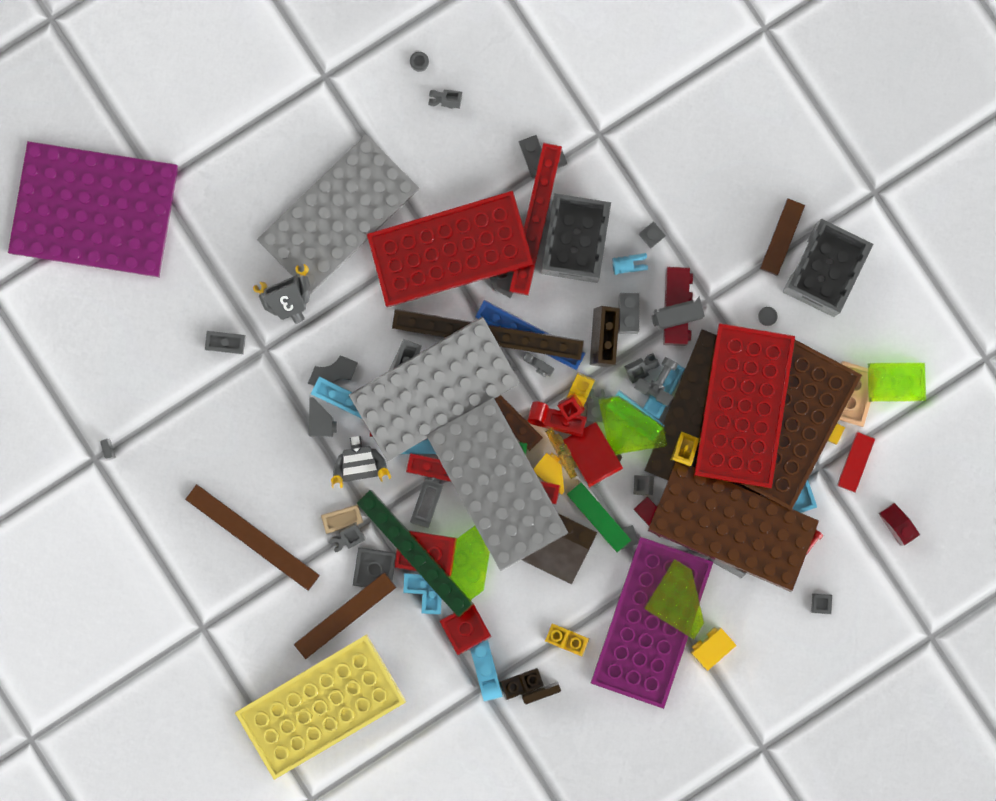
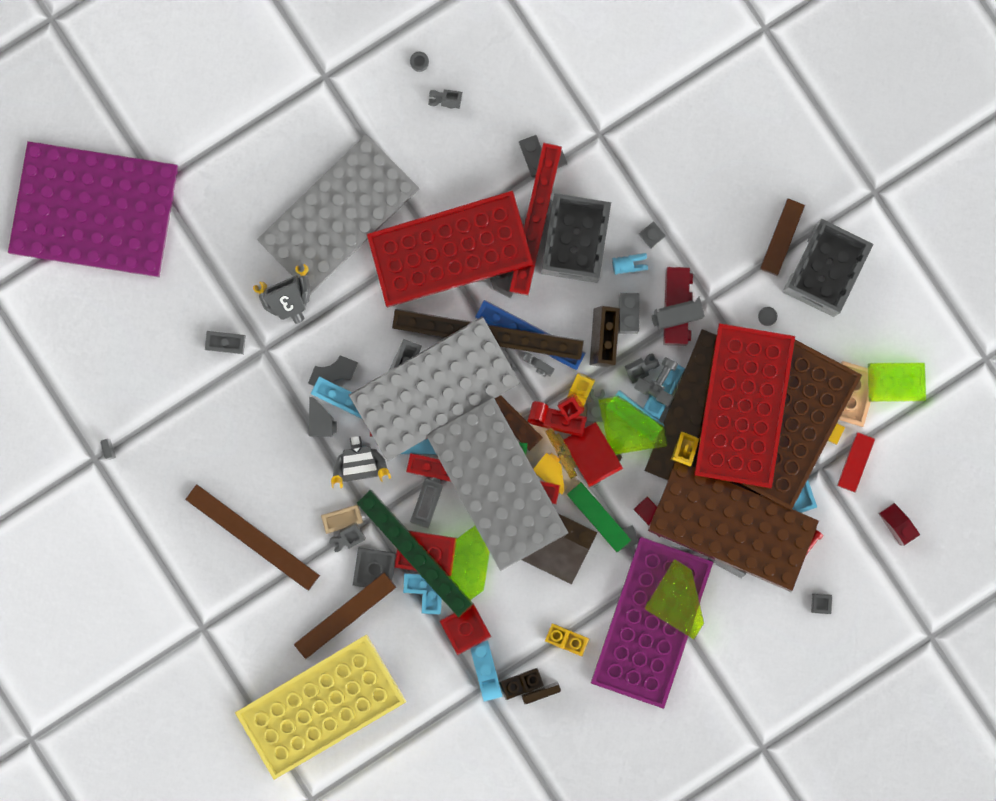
(643, 485): dark grey plate -> none
(712, 648): yellow brick -> none

